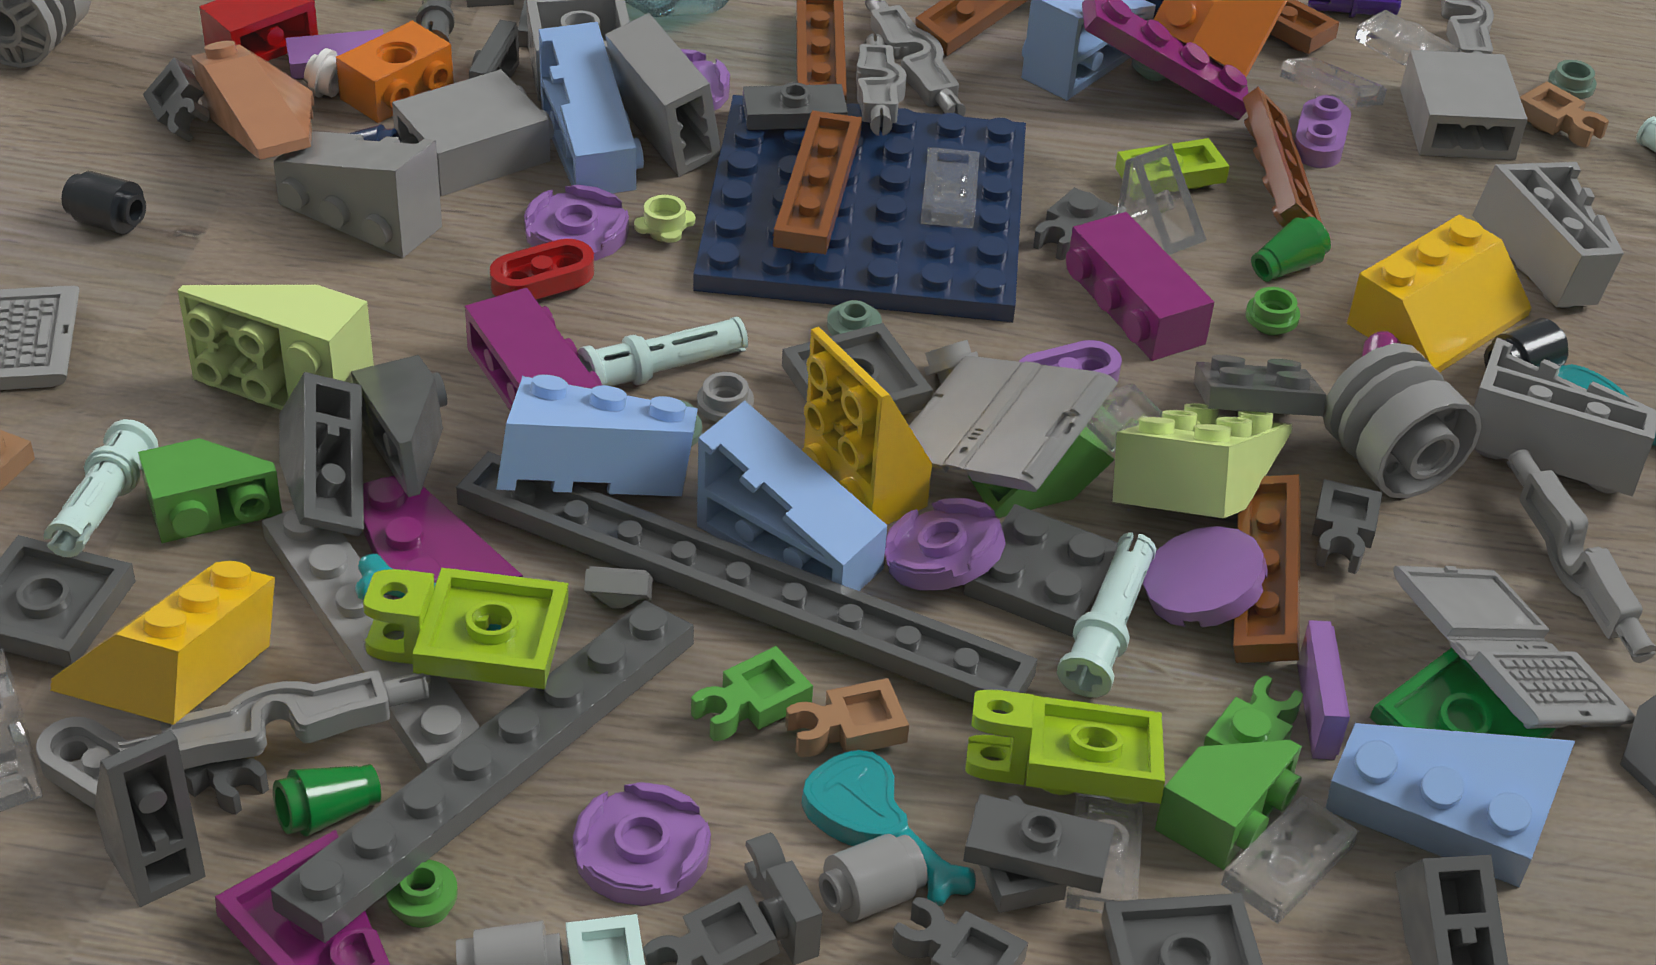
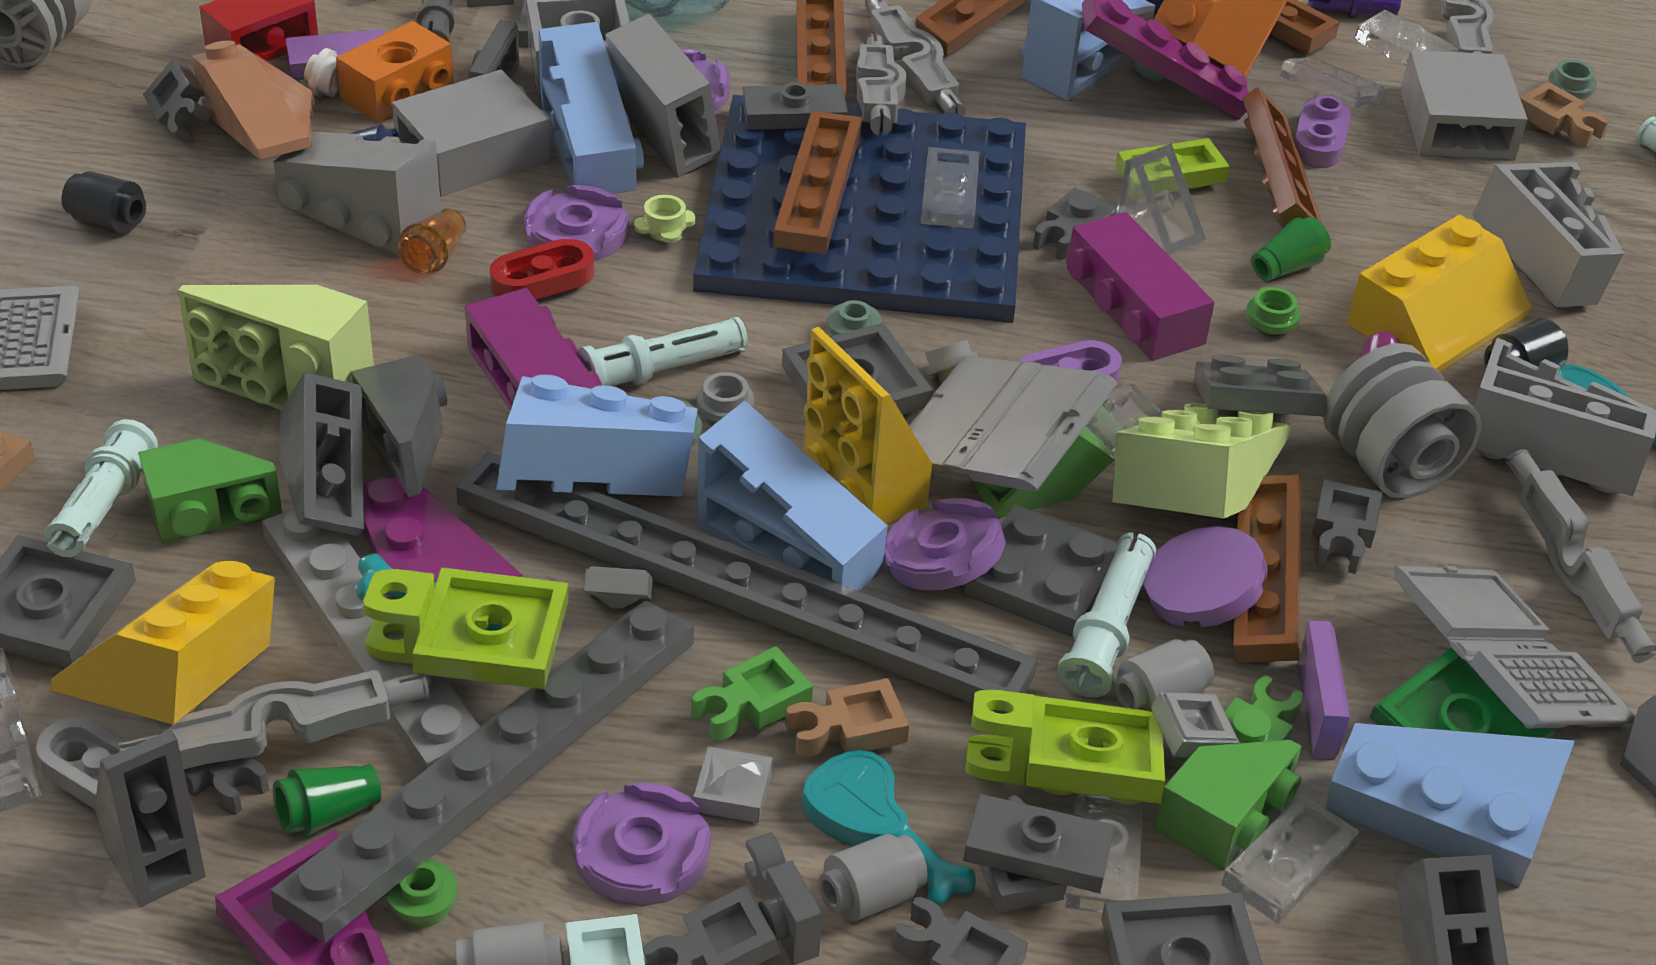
(431, 240): none -> clear orange cone
(733, 784): none -> light grey tile
(1166, 668): none -> light grey brick
(1192, 722): none -> light grey tile

